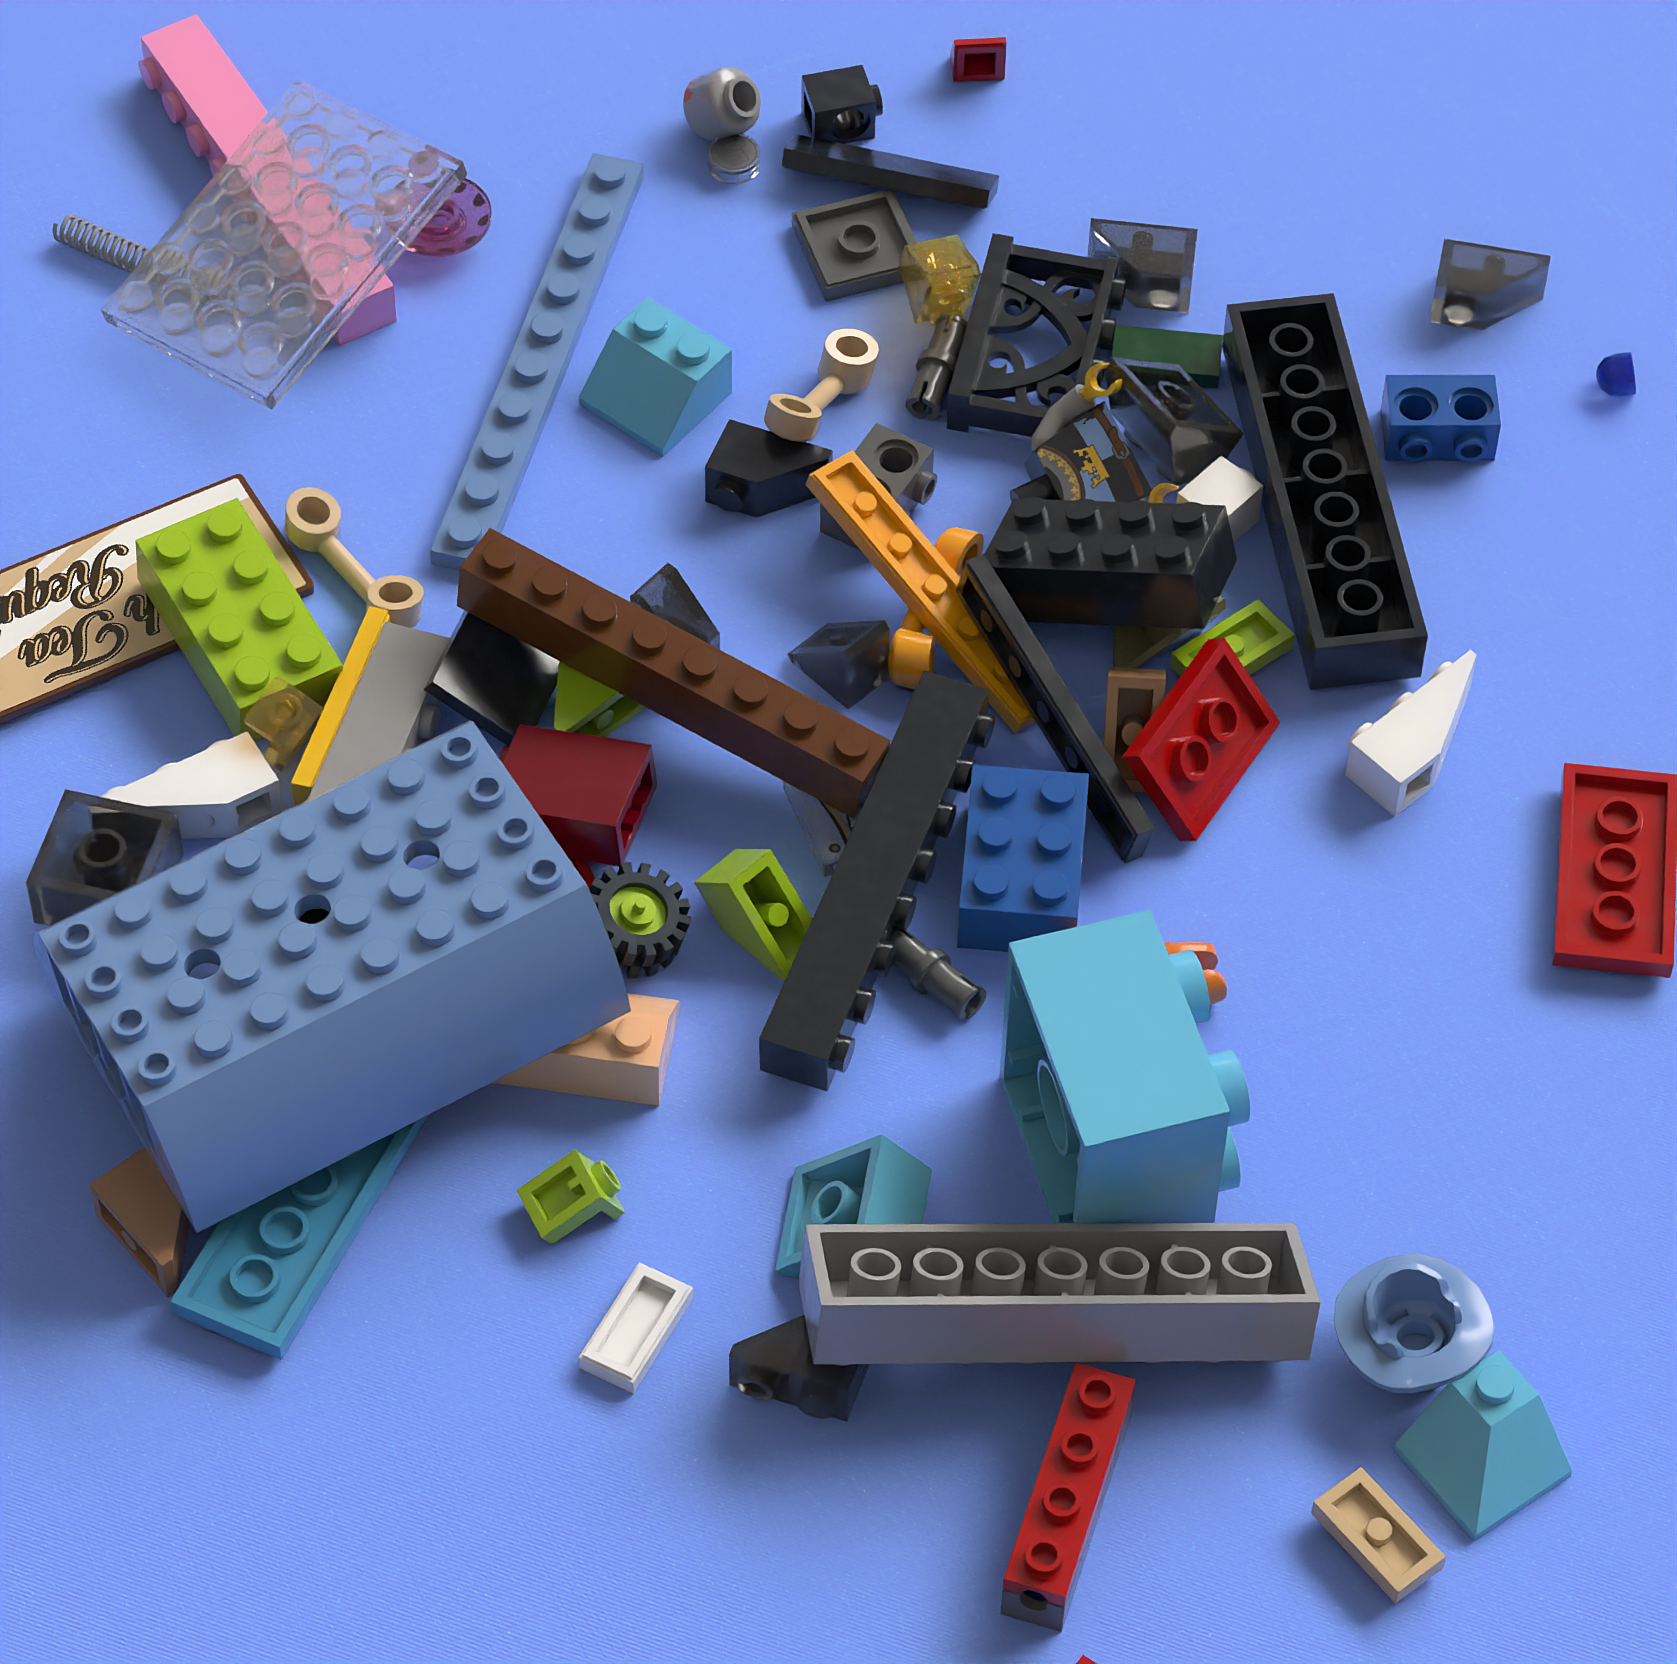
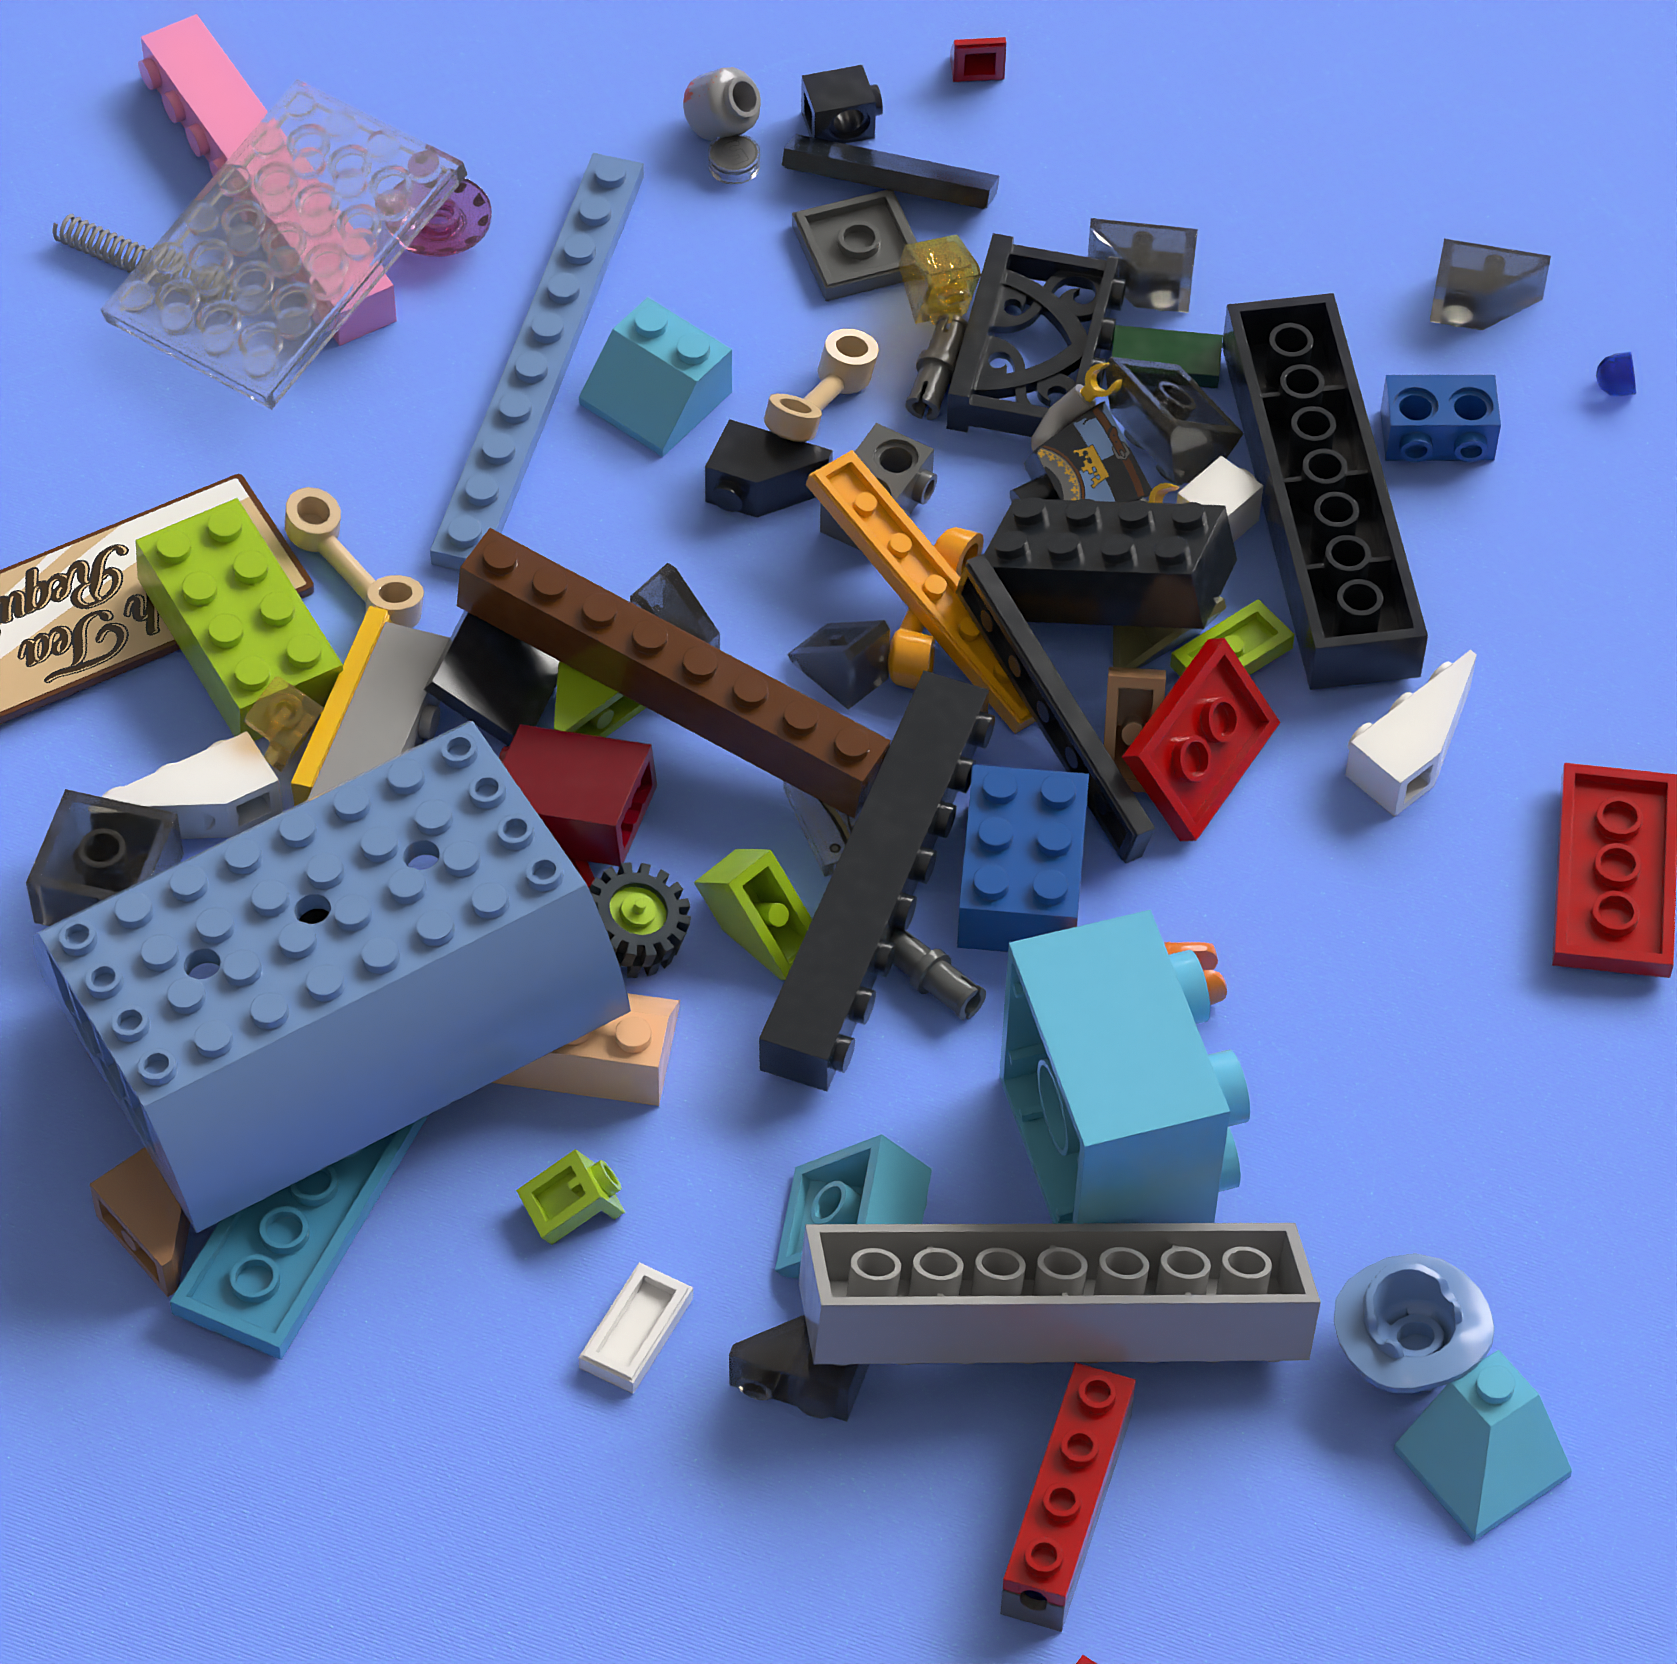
(1378, 1535): tan plate -> none

